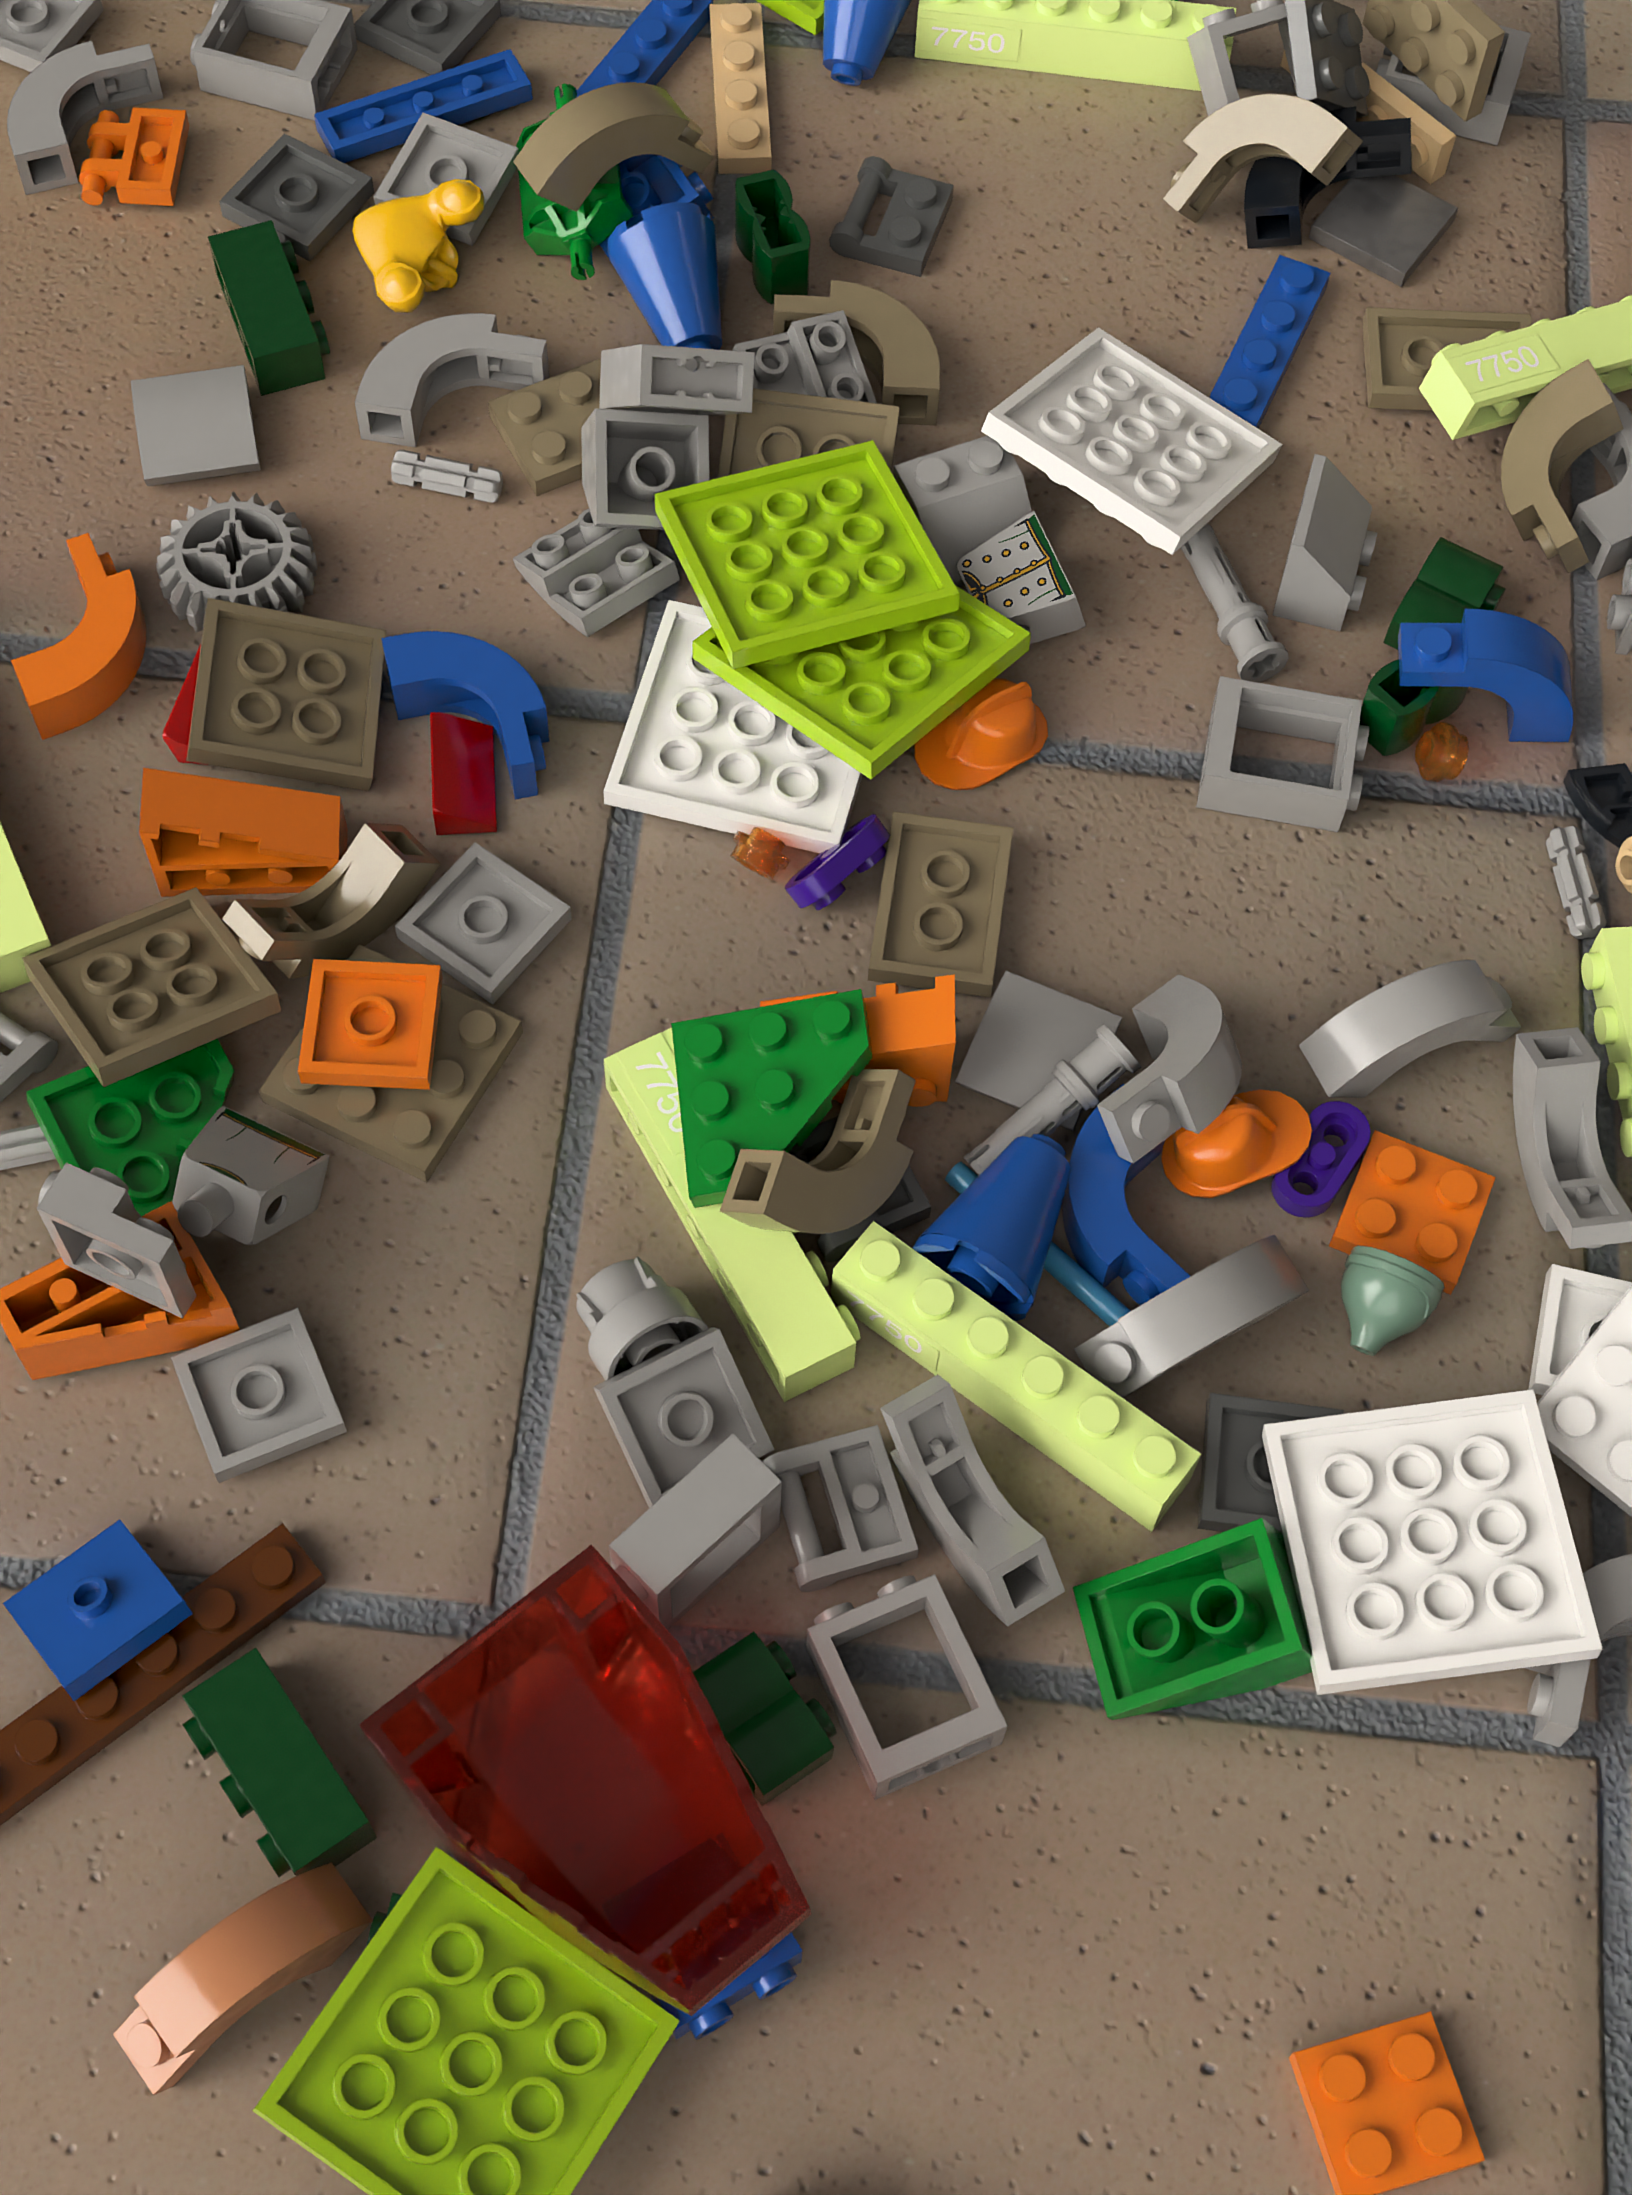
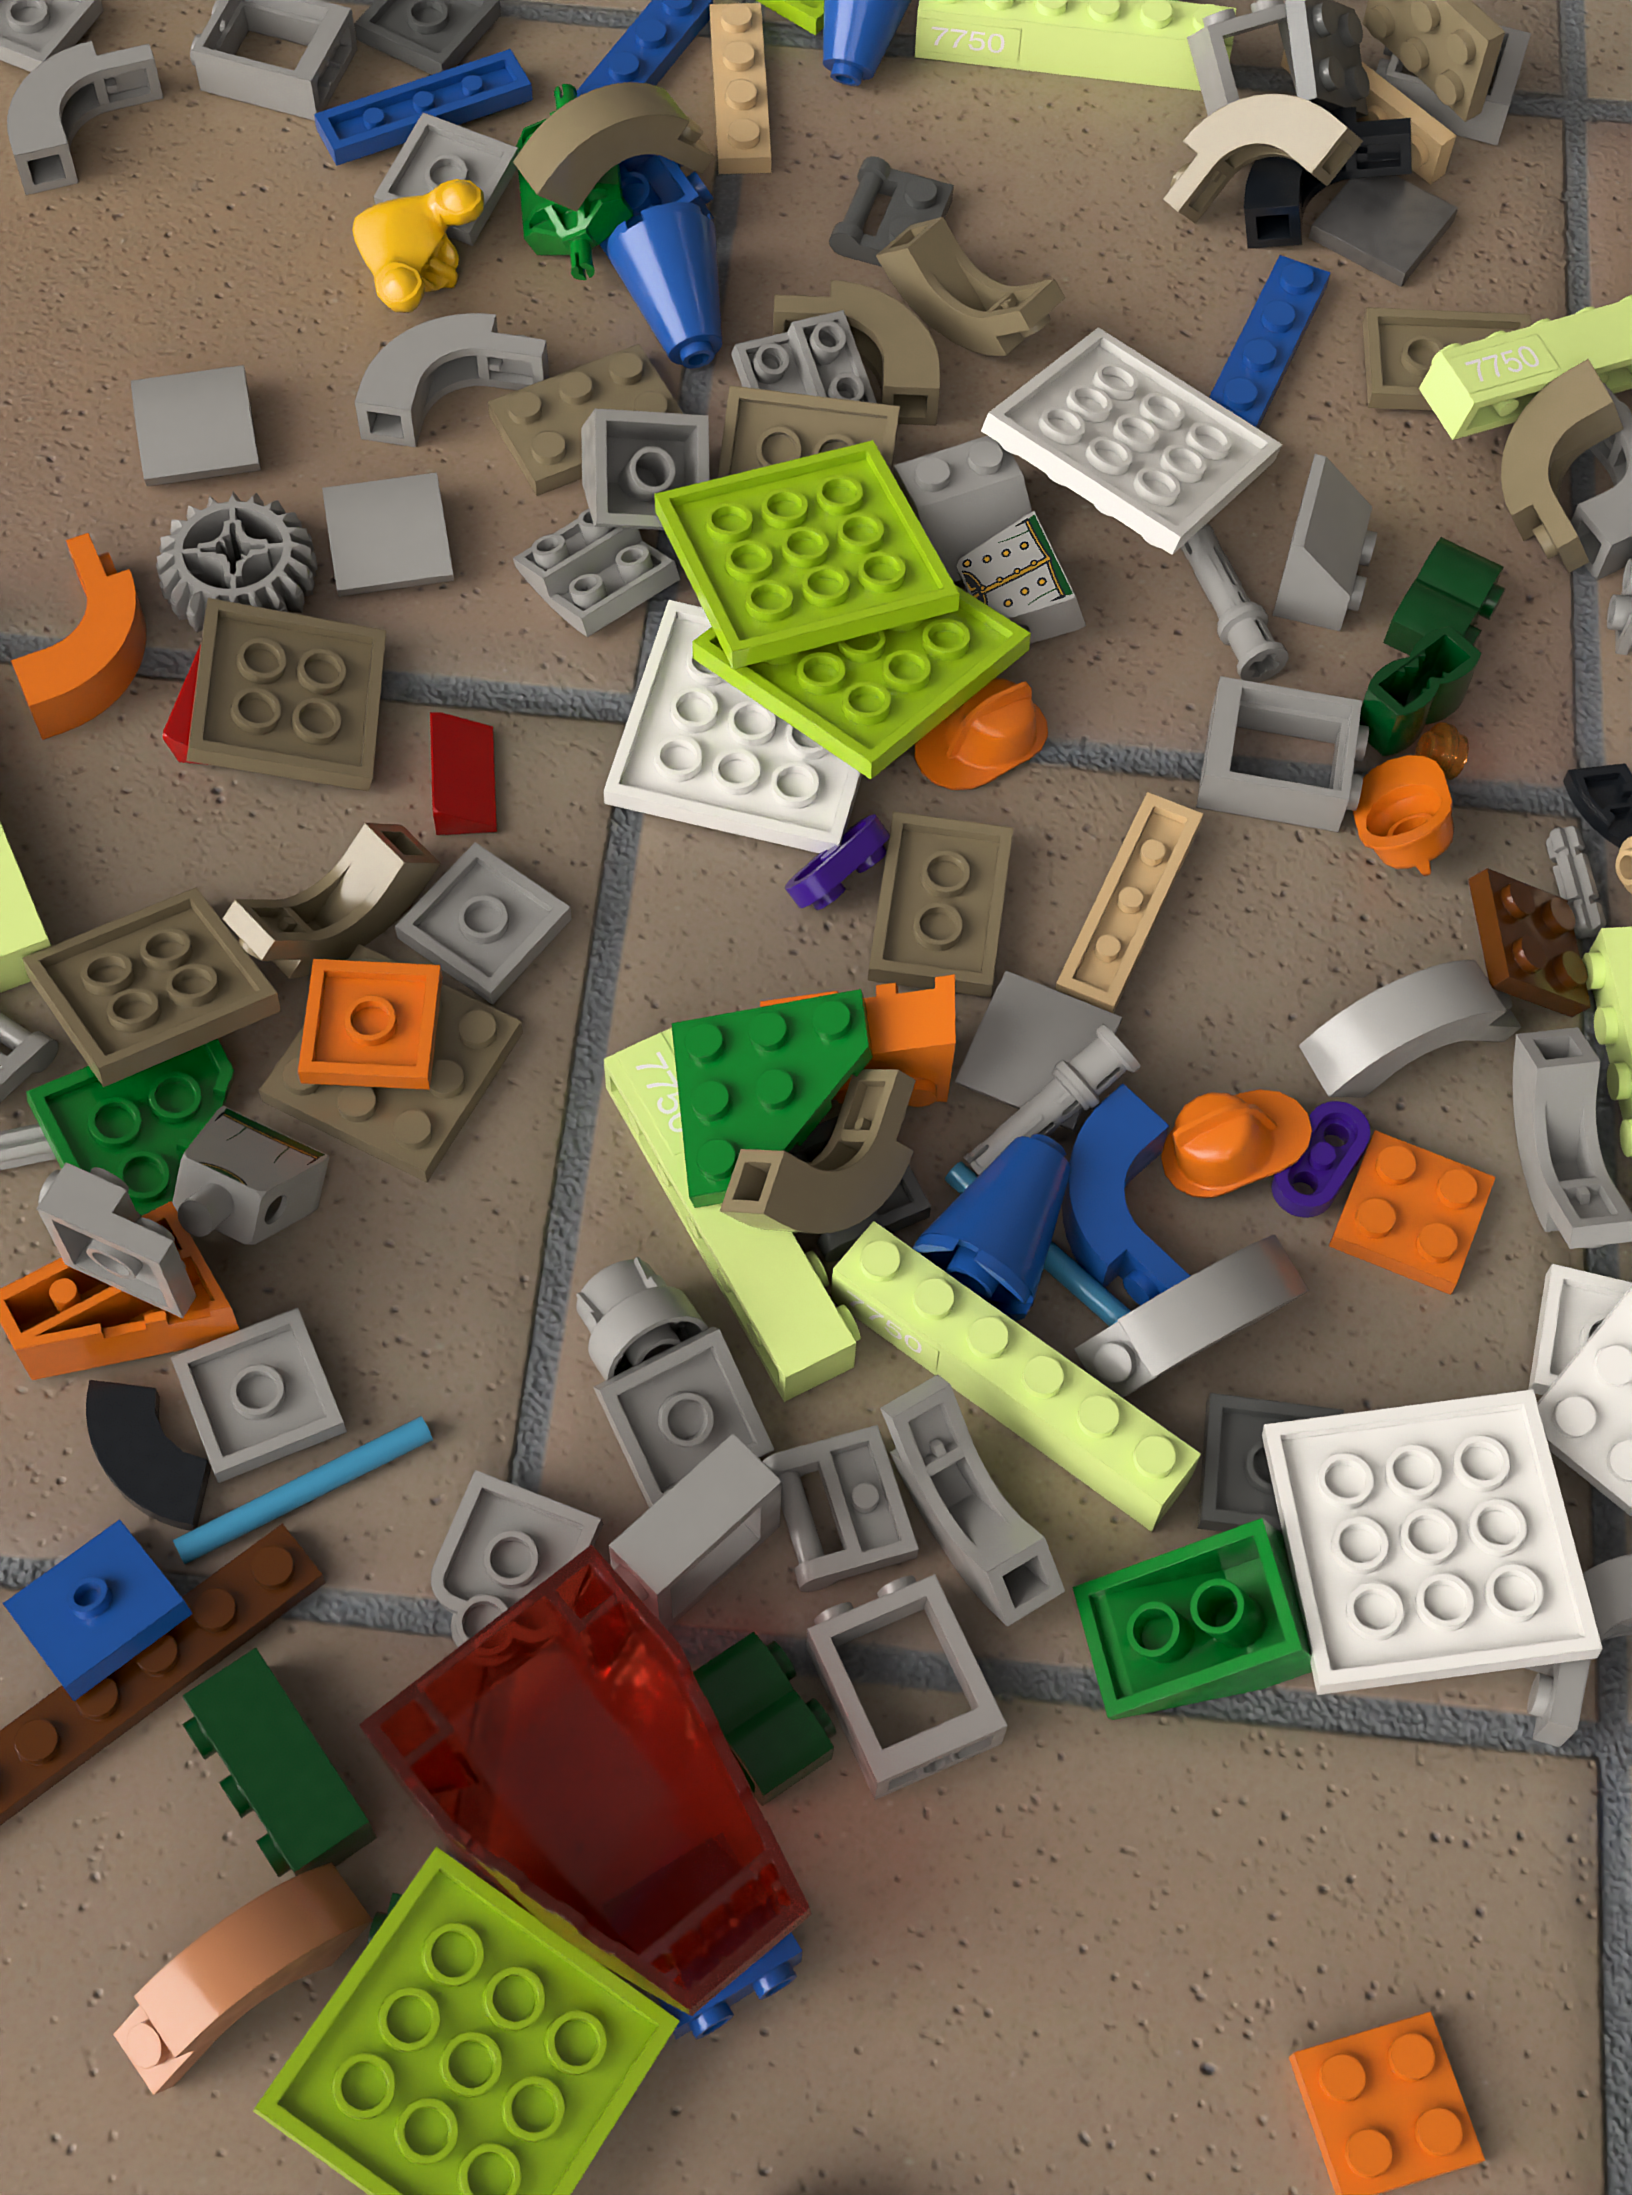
(141, 1458): none -> black tile
(150, 161): orange plate -> none
(237, 835): orange wedge -> none
(269, 307): dark green brick -> none
(302, 194): dark grey plate -> none
(302, 1490): none -> dark azure bar
(387, 534): none -> light grey slope
(447, 476): light grey axle -> none
(473, 679): blue arch -> none
(503, 1549): none -> light grey plate
(676, 380): light grey window -> none
(760, 852): clear orange plate -> none
(772, 235): dark green brick -> none
(958, 297): none -> dark tan arch
(1129, 903): none -> tan plate
(1191, 1073): light grey arch -> none
(1385, 1297): sand green helmet -> none
(1406, 812): none -> orange piece
(1500, 656): blue arch -> none
(1529, 943): none -> reddish brown plate

